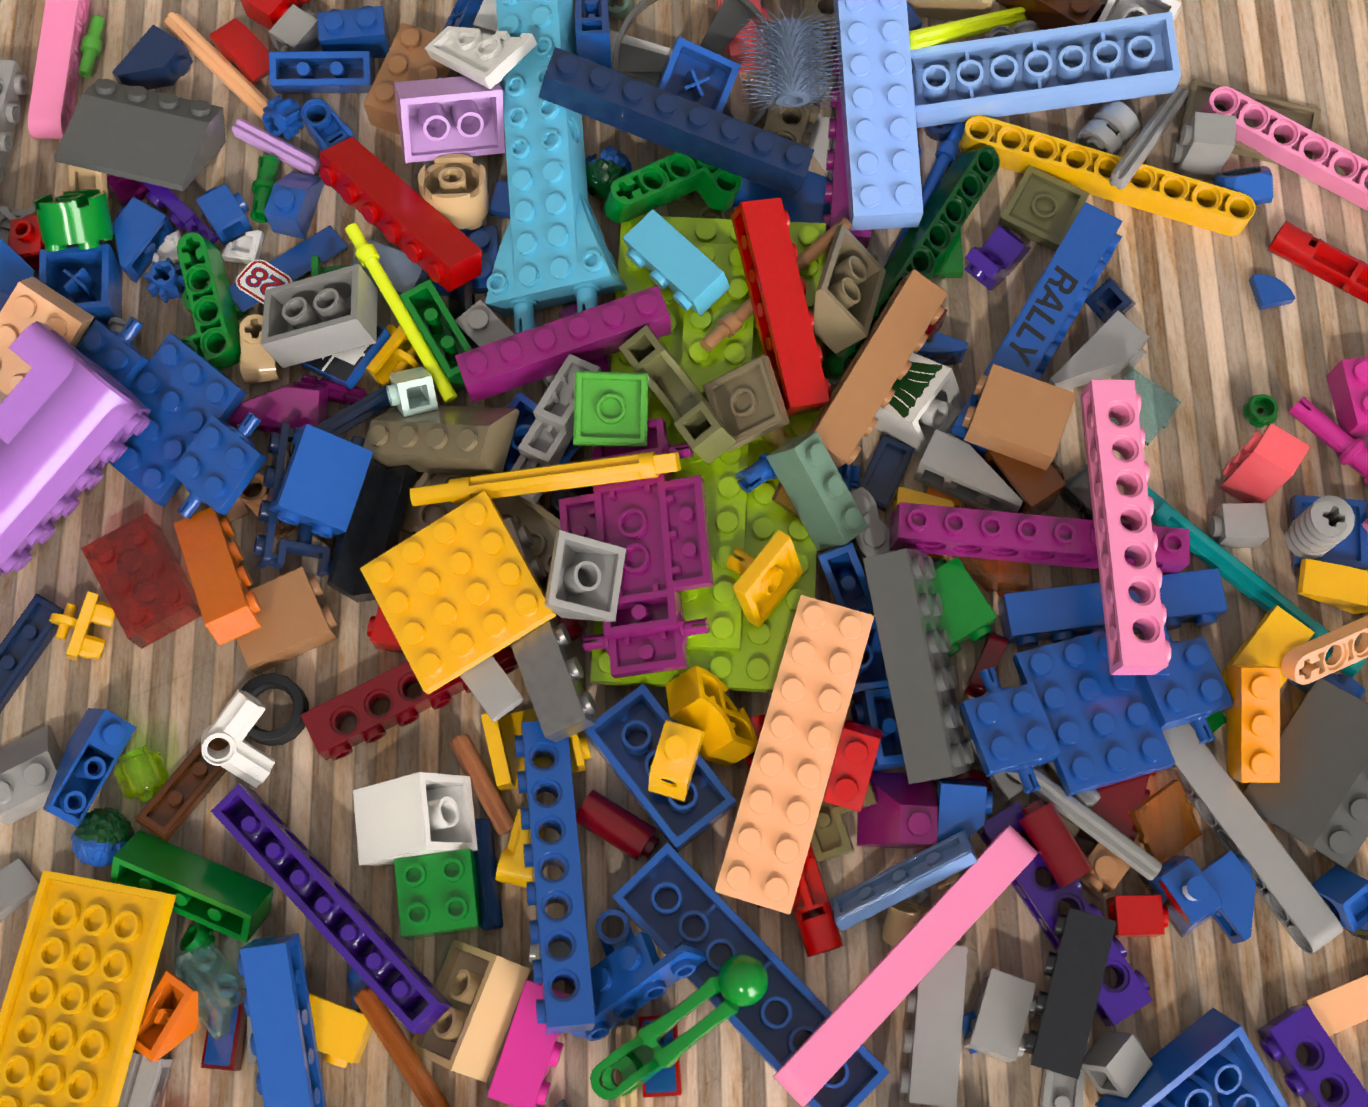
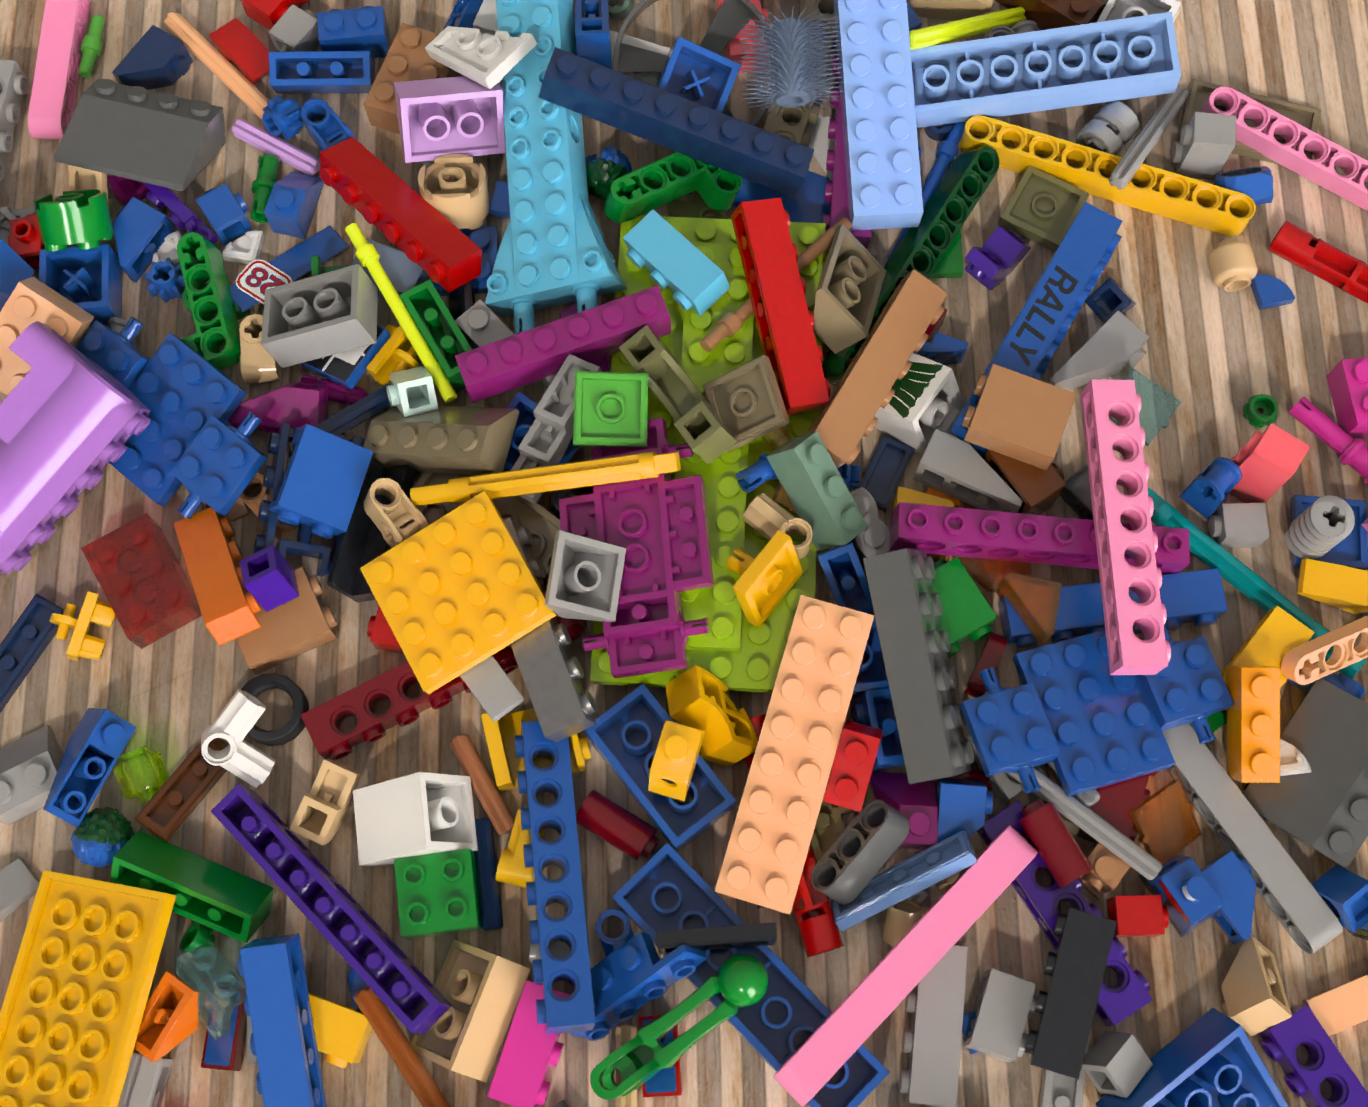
(269, 578): none -> dark purple brick
(326, 805): none -> tan brick
(395, 520): none -> tan piece
(718, 937): none -> black tile
(769, 517): none -> tan piece
(860, 851): none -> dark grey beam
(1034, 602): none -> clear orange slope
(1212, 486): none -> blue piece
(1232, 264): none -> tan head
(1255, 989): none -> tan slope
(1292, 760): none -> white tile

